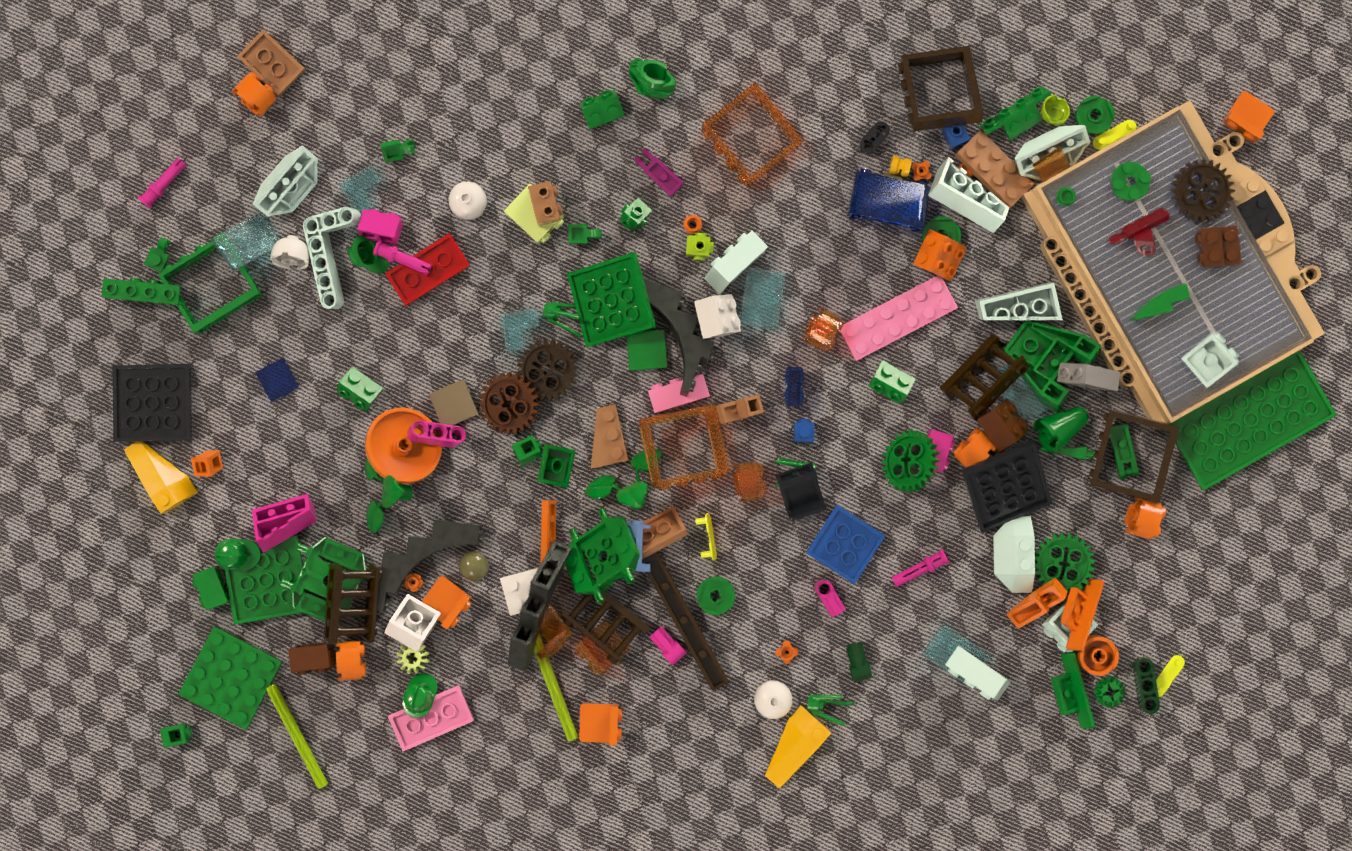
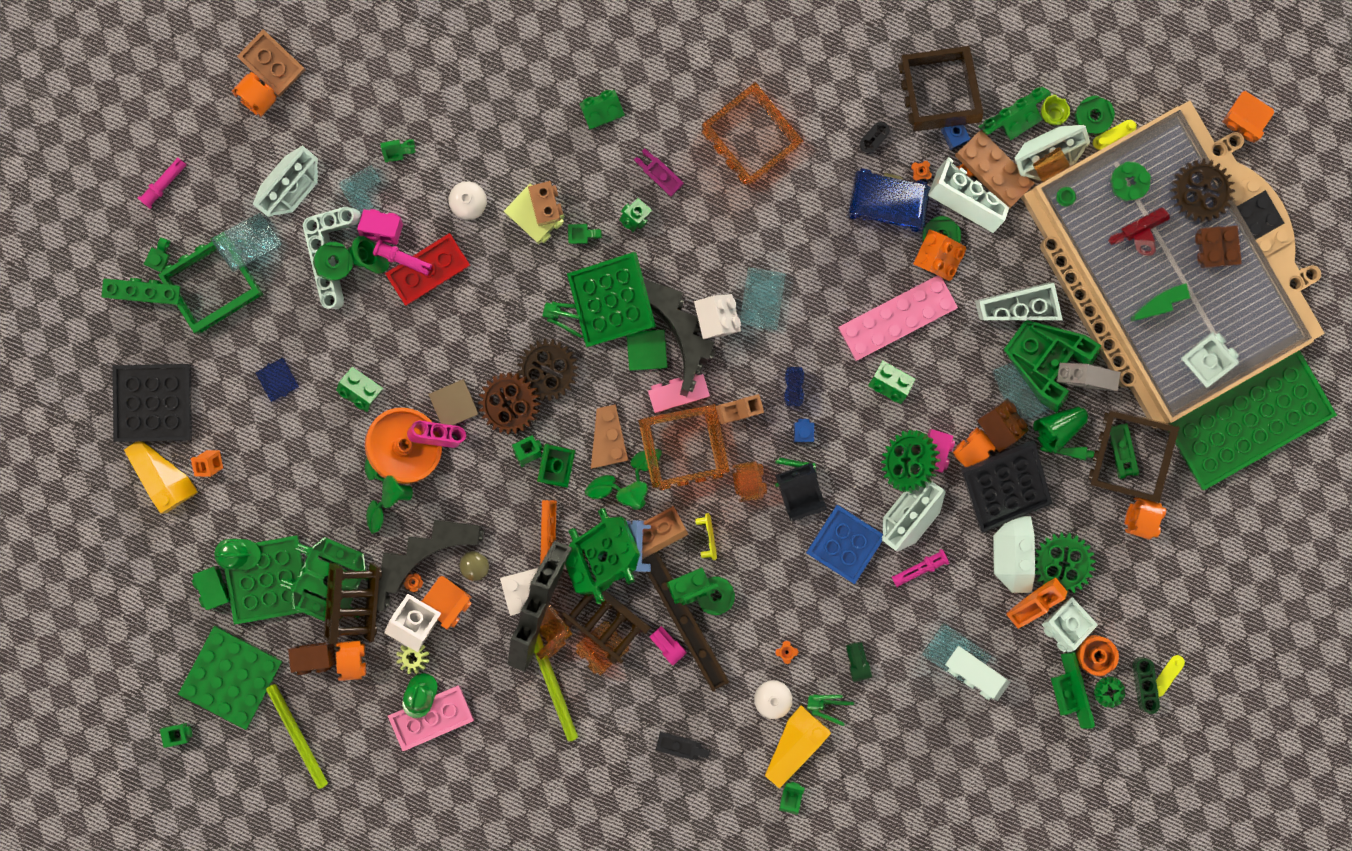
(282, 520): dark pink wedge -> none
(290, 252): white cylinder -> none
(339, 270): none -> green plate
(514, 323): clear light blue plate -> none
(600, 723): orange bracket -> none
(656, 82): green helmet -> none
(680, 746): none -> black hinge
(687, 587): none -> green bracket
(692, 218): orange plate -> none
(693, 251): lime brick -> none
(735, 261): light aqua wedge -> none
(791, 798): none -> green bracket
(822, 329): clear orange brick -> none
(830, 598): dark pink piece -> none
(900, 166): yellow wheel -> none
(912, 516): none -> light aqua wedge
(976, 362): dark brown fence -> none
(1080, 613): orange bracket -> none

